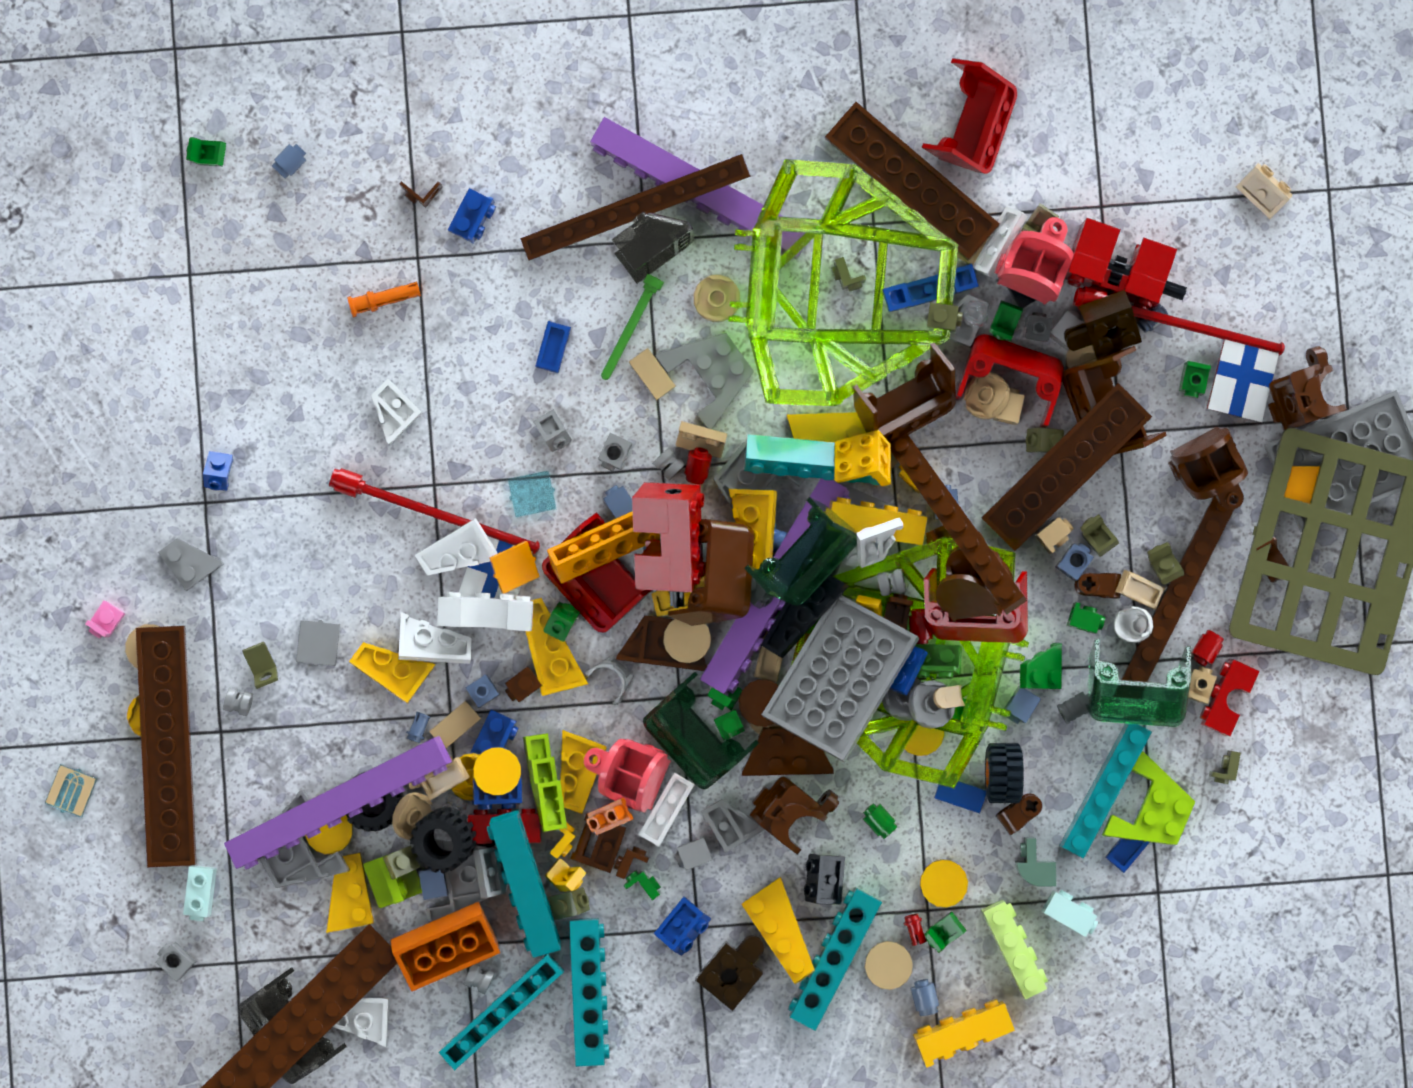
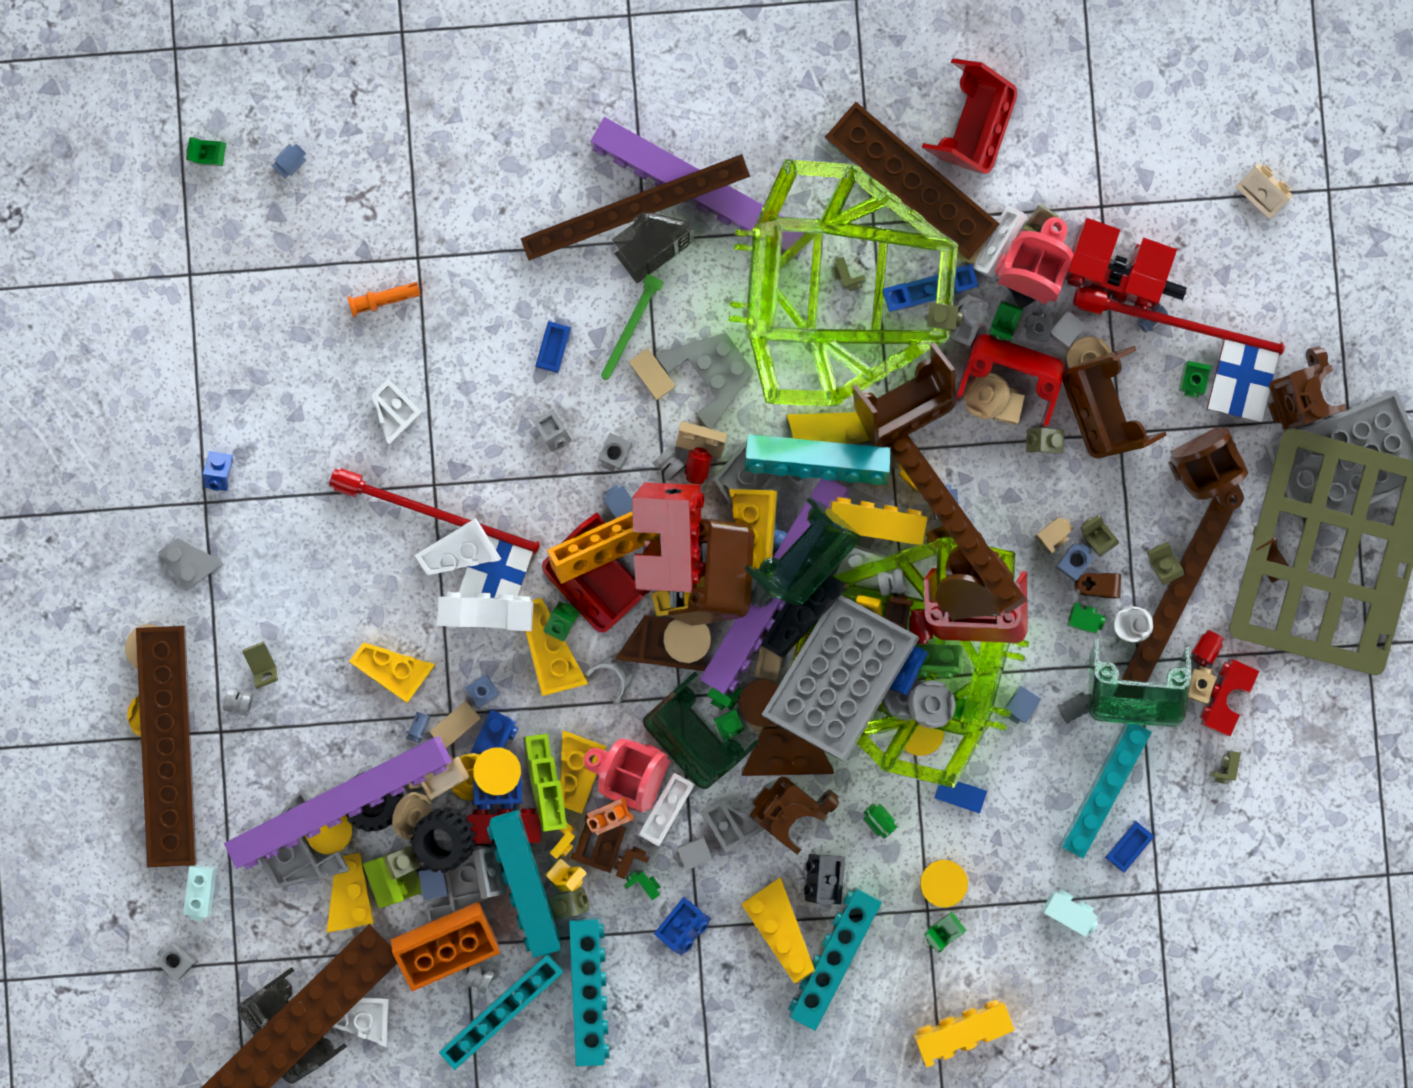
(71, 790): piece -> none
(105, 620): bright pink bracket -> none
(318, 643): light grey piece -> none
(414, 198): reddish brown bracket -> none
(428, 643): white wing -> none
(472, 215): blue bracket -> none
(514, 567): light orange piece -> none
(522, 685): reddish brown bracket -> none
(532, 494): clear light blue piece -> none
(714, 296): tan tile -> none
(732, 971): dark brown brick -> none
(862, 457): yellow bracket -> none
(875, 542): white wing -> none
(888, 965): tan tile -> none
(915, 929): red pin -> none
(925, 997): sand blue brick -> none
(948, 697): tan piece -> none
(1004, 773): black wheel -> none
(1014, 950): yellowish green brick -> none
(1016, 816): reddish brown piece -> none
(1033, 871): sand green brick -> none
(1043, 670): green wing -> none
(1066, 467): reddish brown plate -> none
(1097, 319): dark brown brick -> none
(1140, 589): tan tile -> none
(1161, 813): lime wing -> none
(1301, 483): light orange piece -> none

